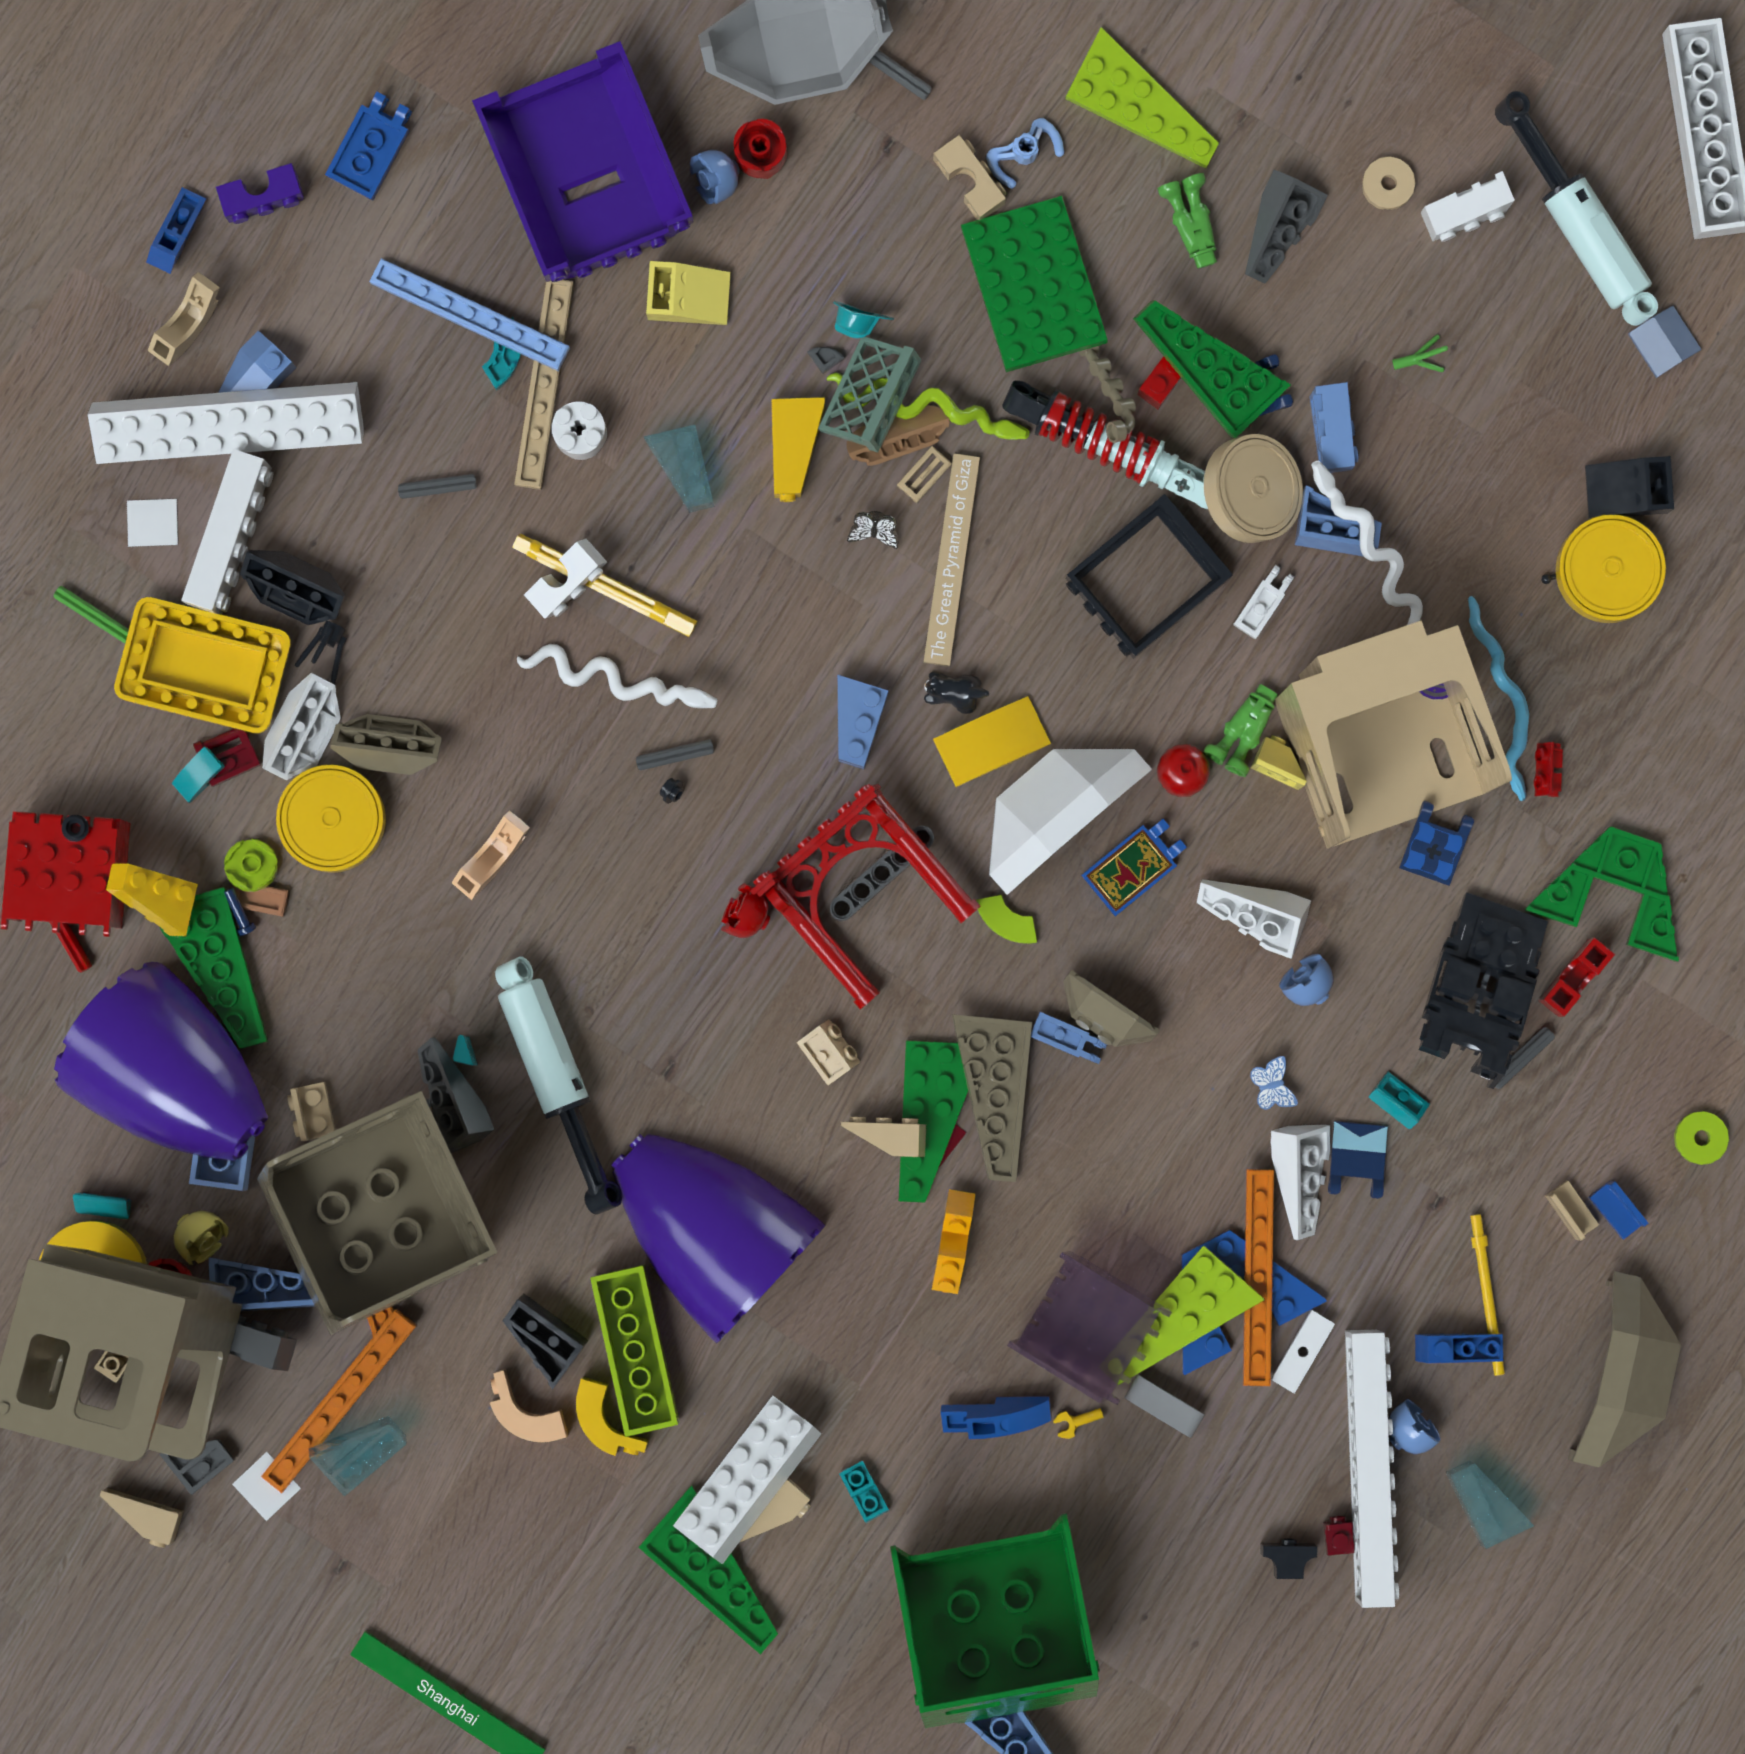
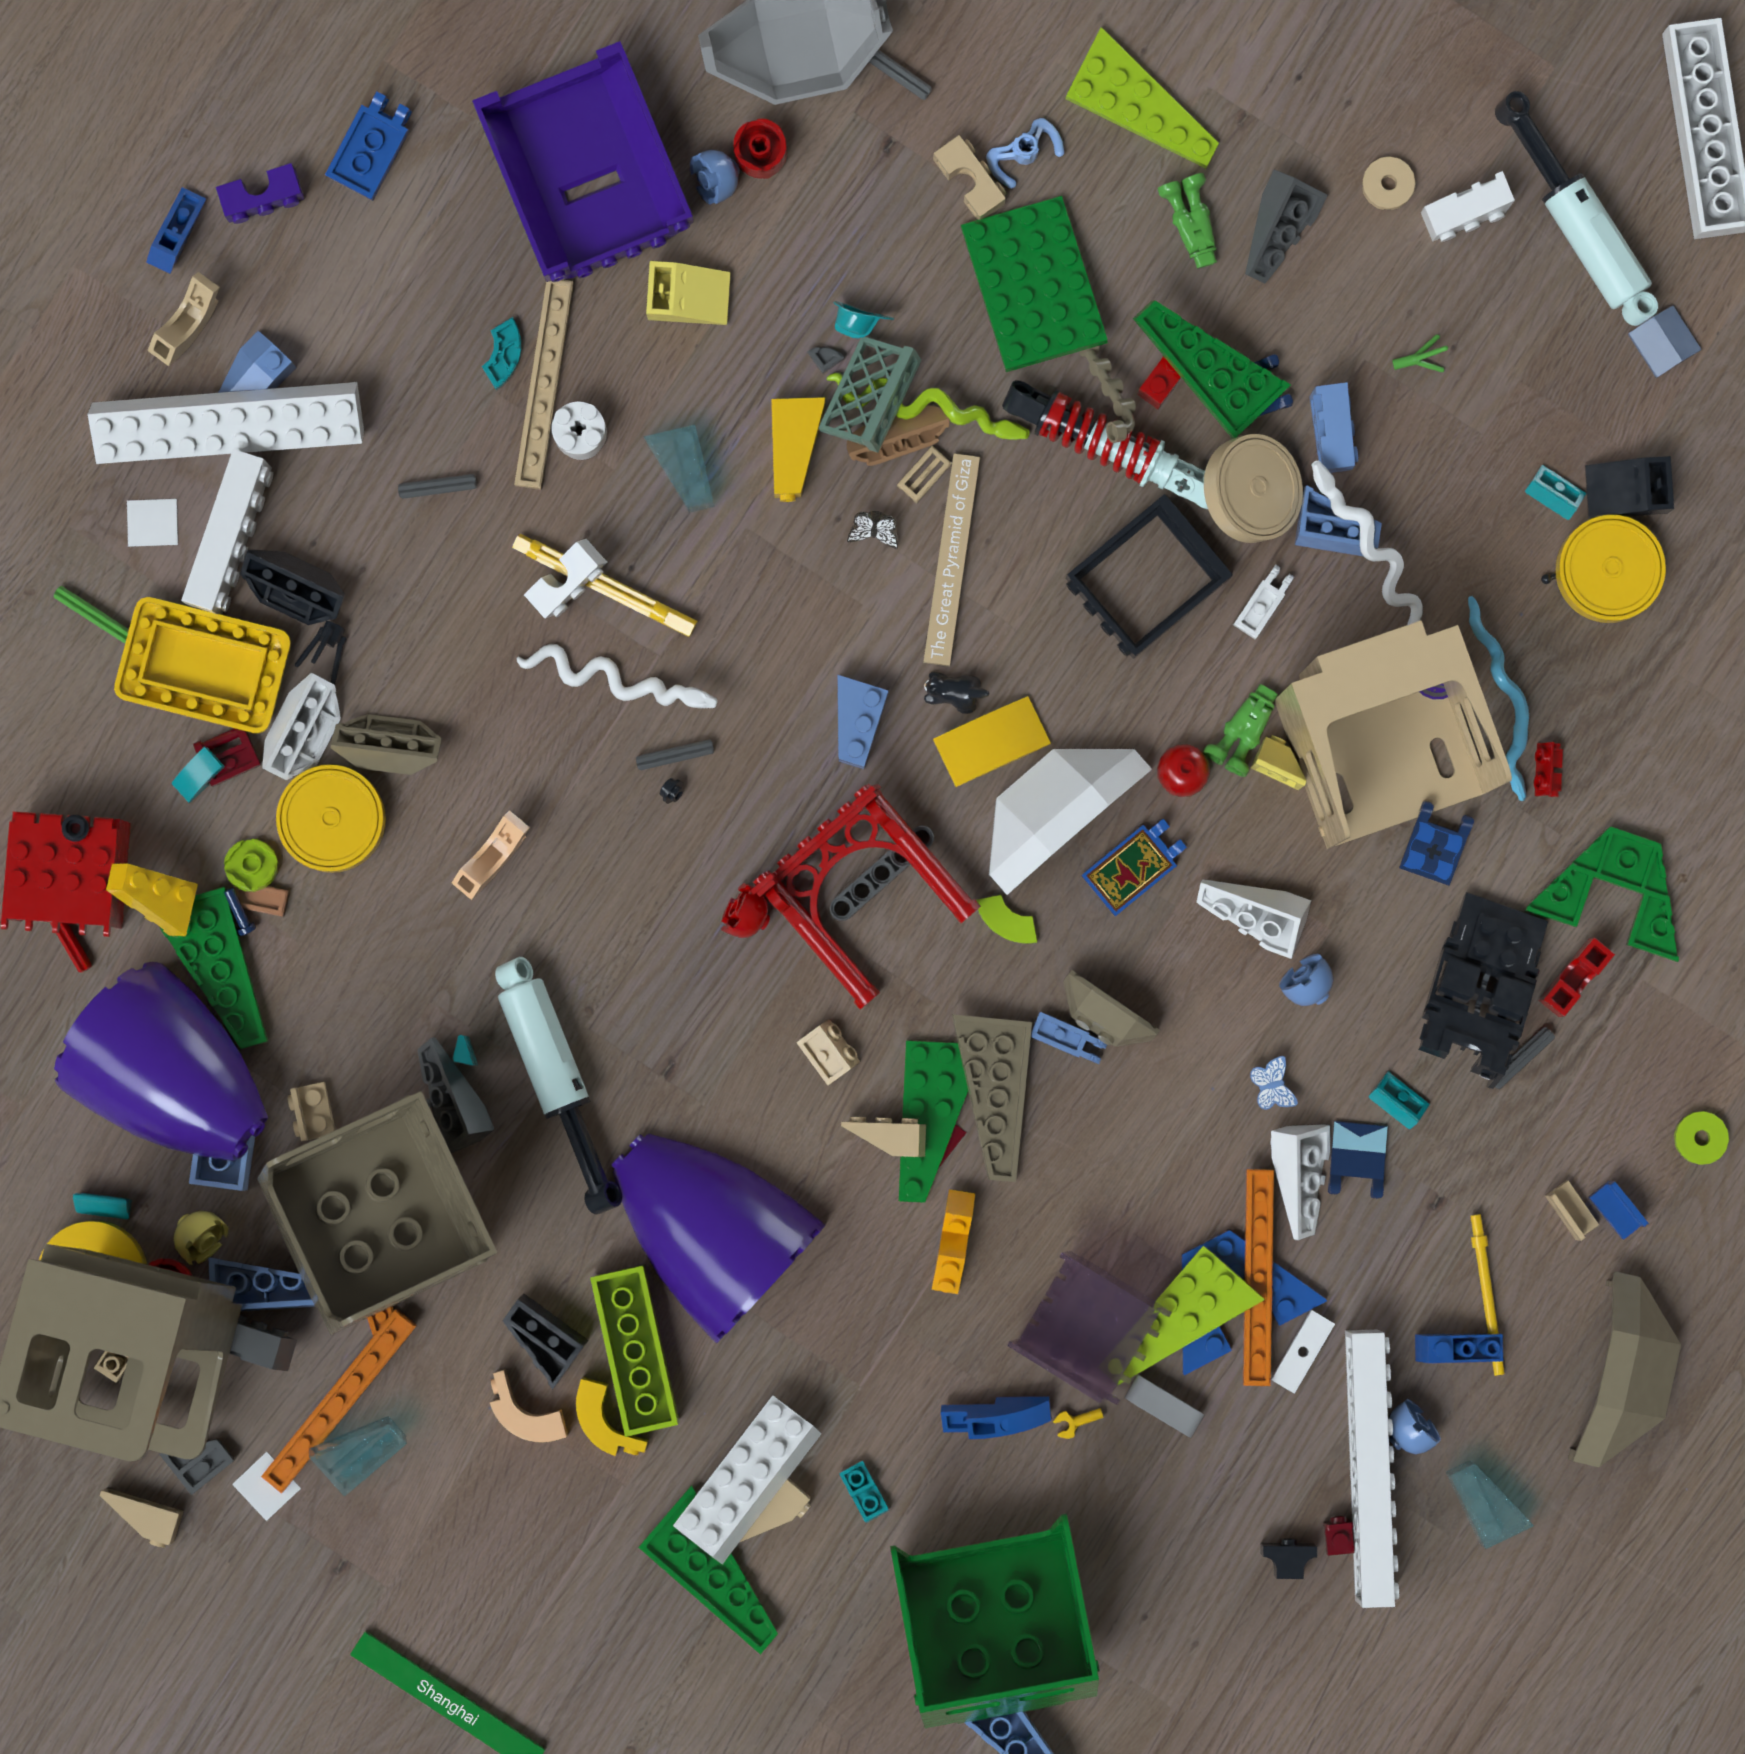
(469, 314): light blue tile -> none
(1555, 492): none -> teal slope

